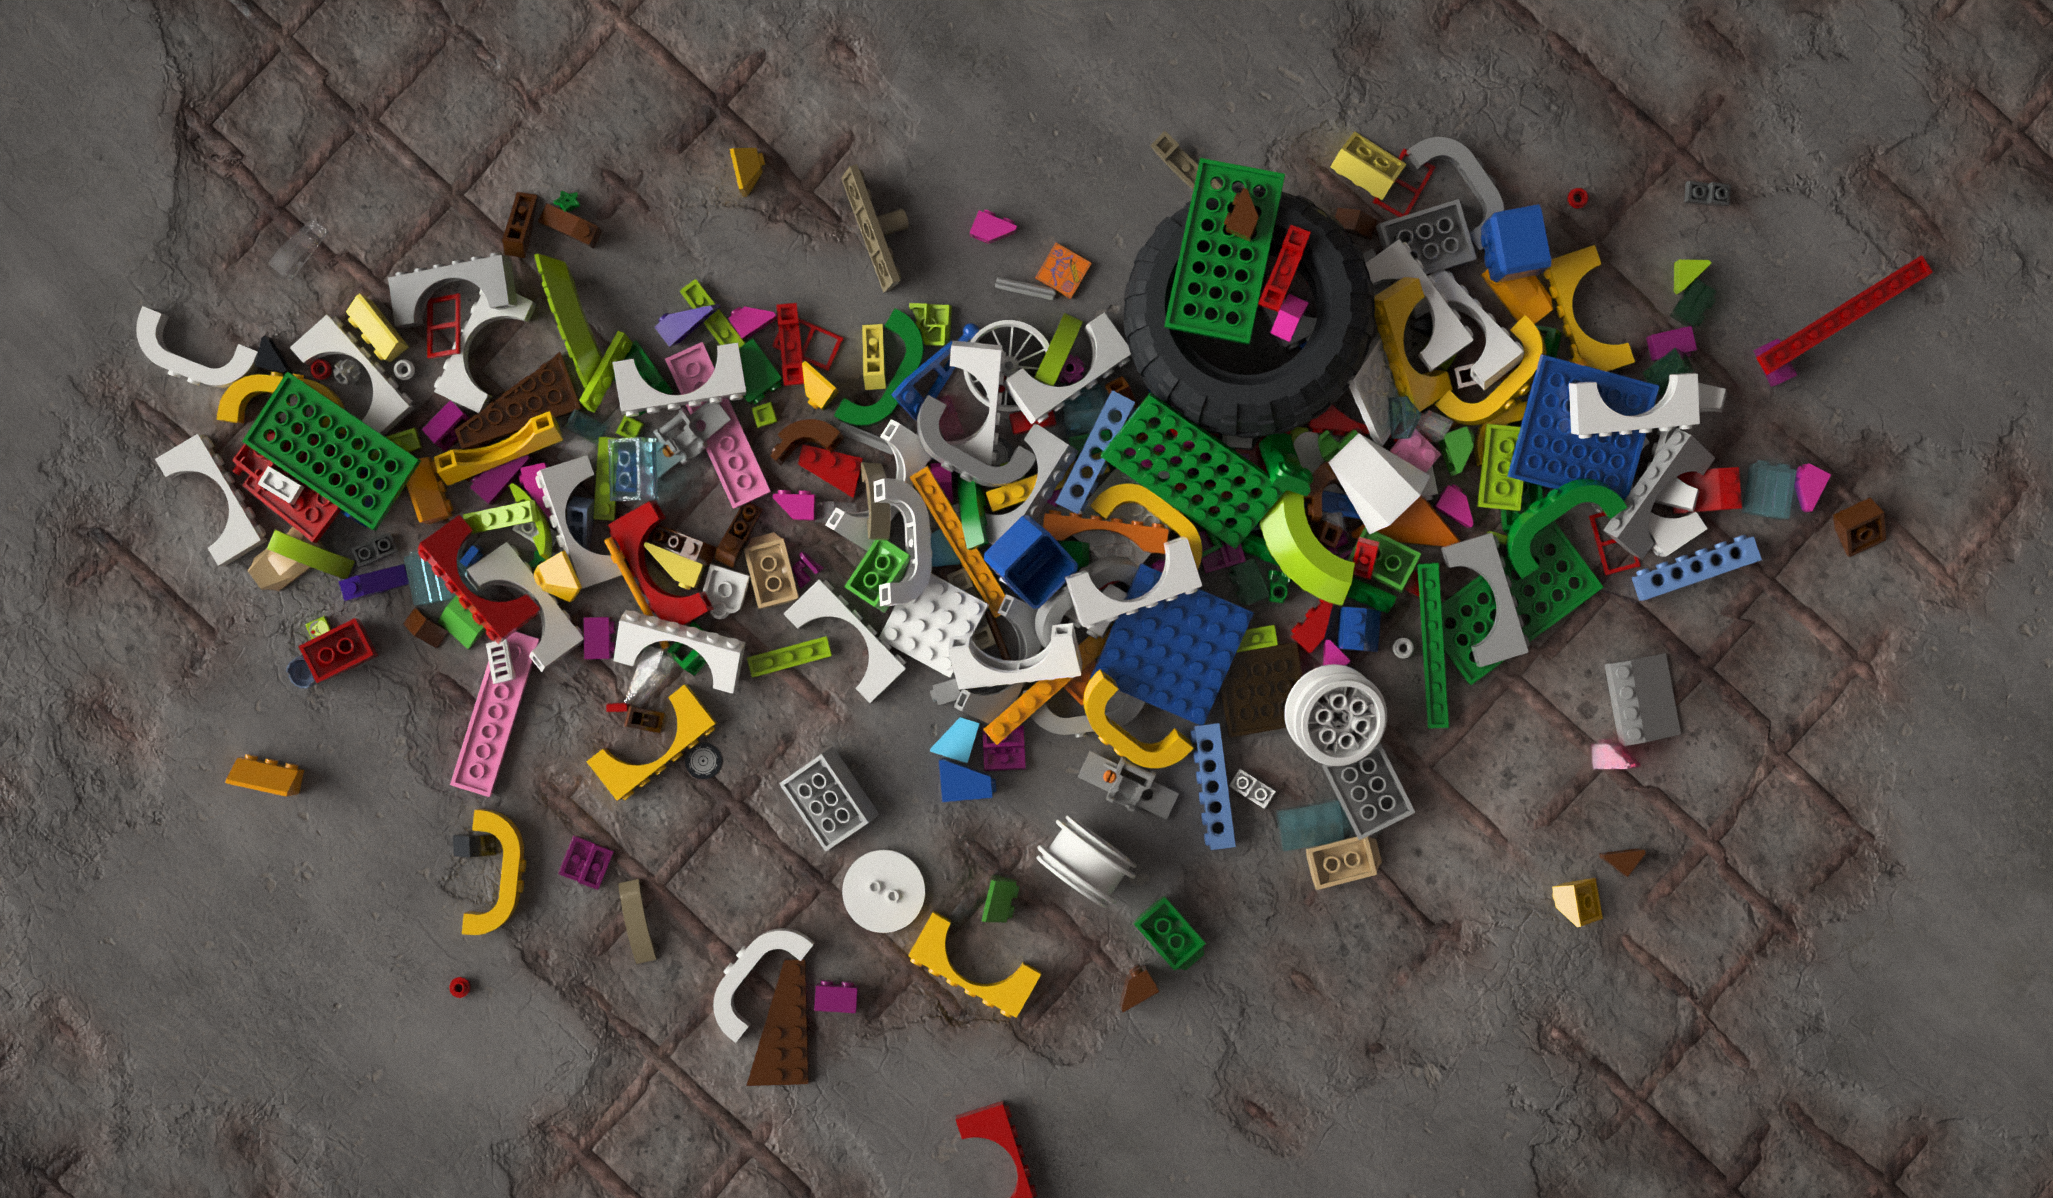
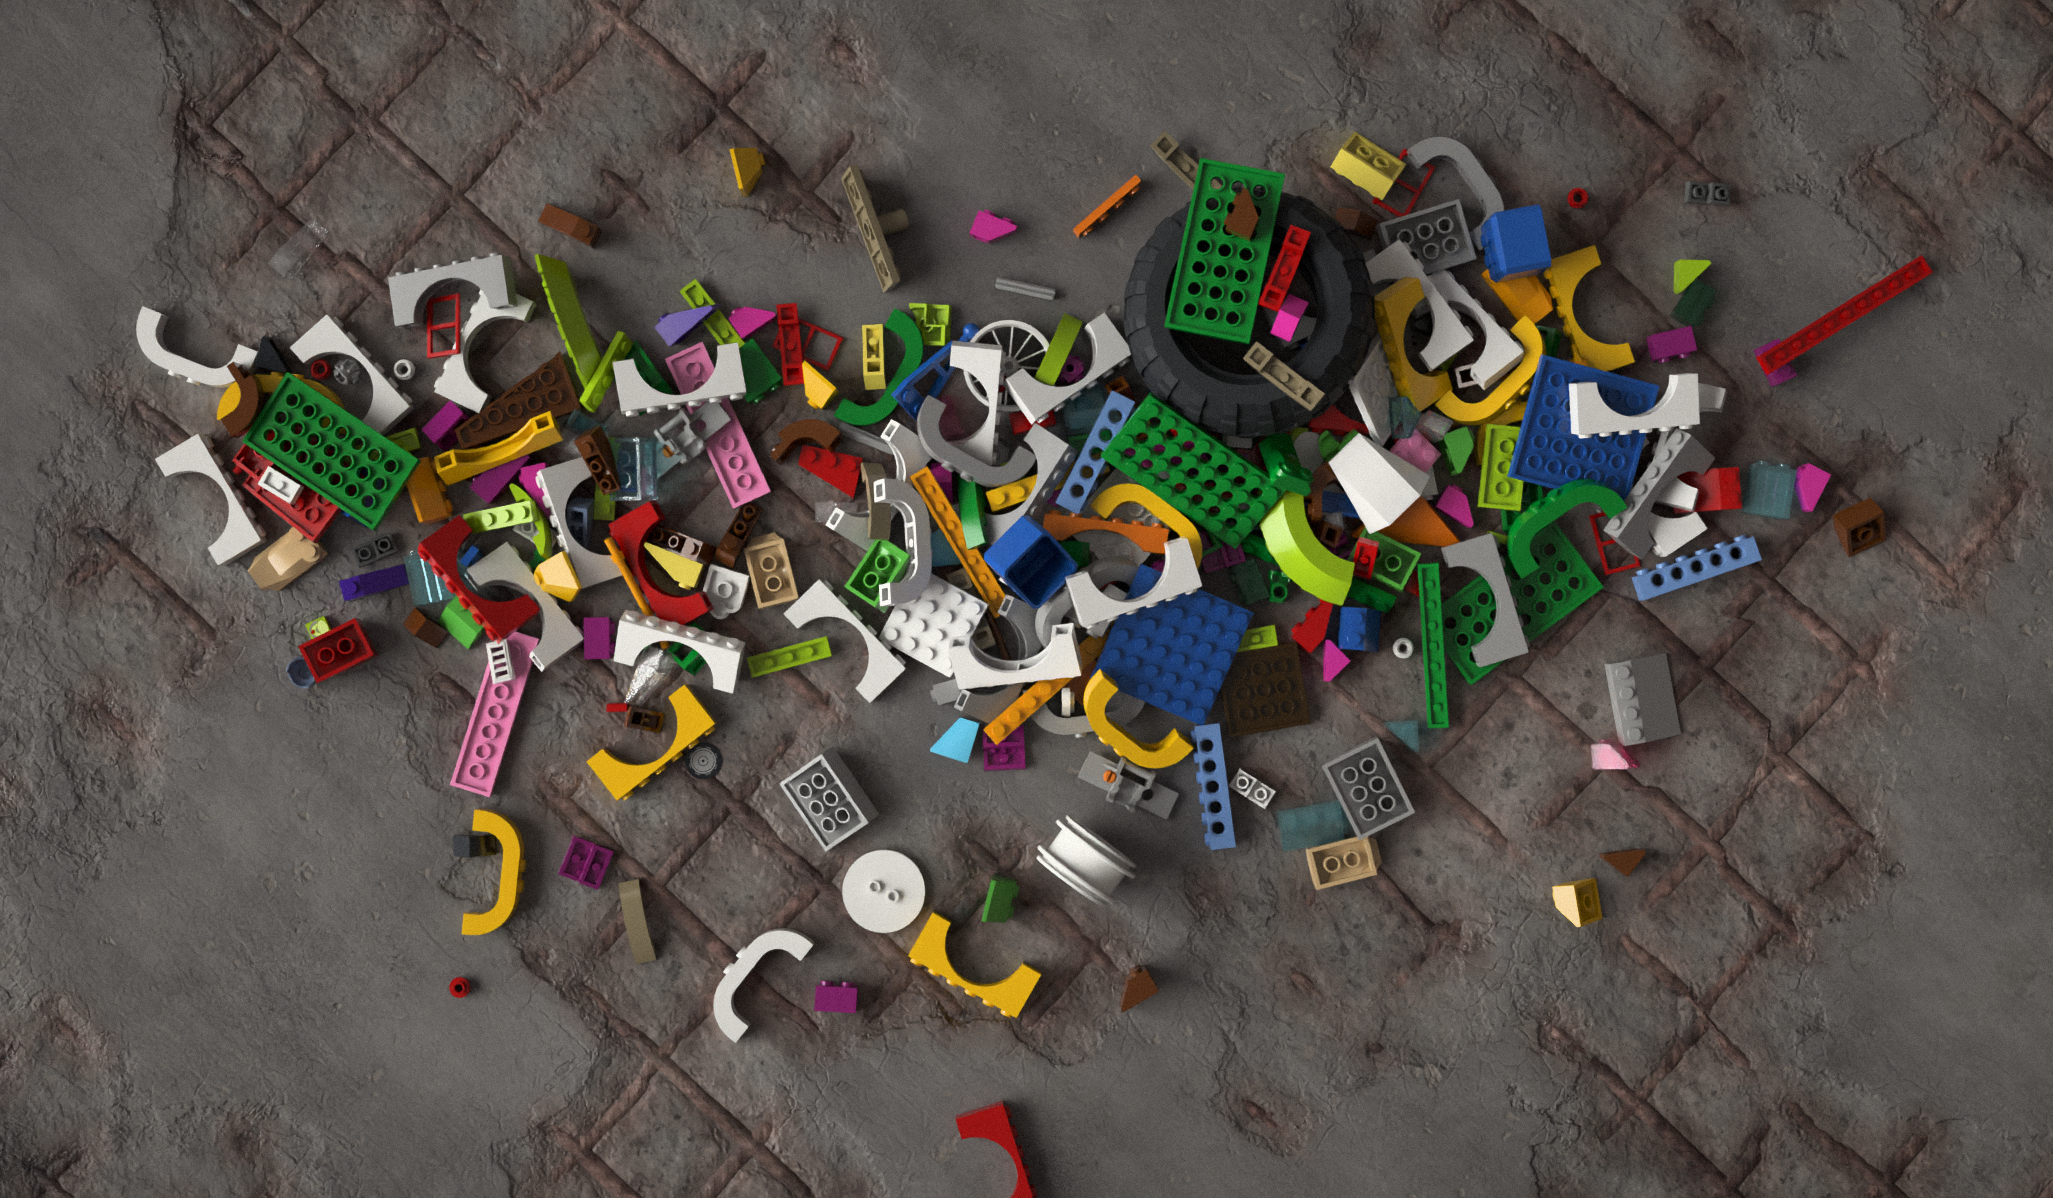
(250, 403): none -> reddish brown arch
(266, 775): light orange slope -> none
(310, 555): lime slope -> none
(376, 328): light yellow slope -> none
(520, 225): reddish brown slope -> none
(571, 204): green plate -> none
(599, 459): none -> reddish brown slope
(629, 428): lime tile -> none
(764, 415): lime tile -> none
(784, 1039): reddish brown wing -> none
(797, 569): magenta piece -> none
(798, 506): dark pink slope -> none
(964, 782): blue slope -> none
(1063, 270): orange tile -> none
(1067, 702): none -> white plate
(1114, 201): none -> orange plate
(1170, 934): green slope -> none
(1283, 377): none -> dark tan slope
(1364, 723): white wheel -> none
(1405, 731): none -> clear light blue slope
(1672, 363): clear green brick -> none

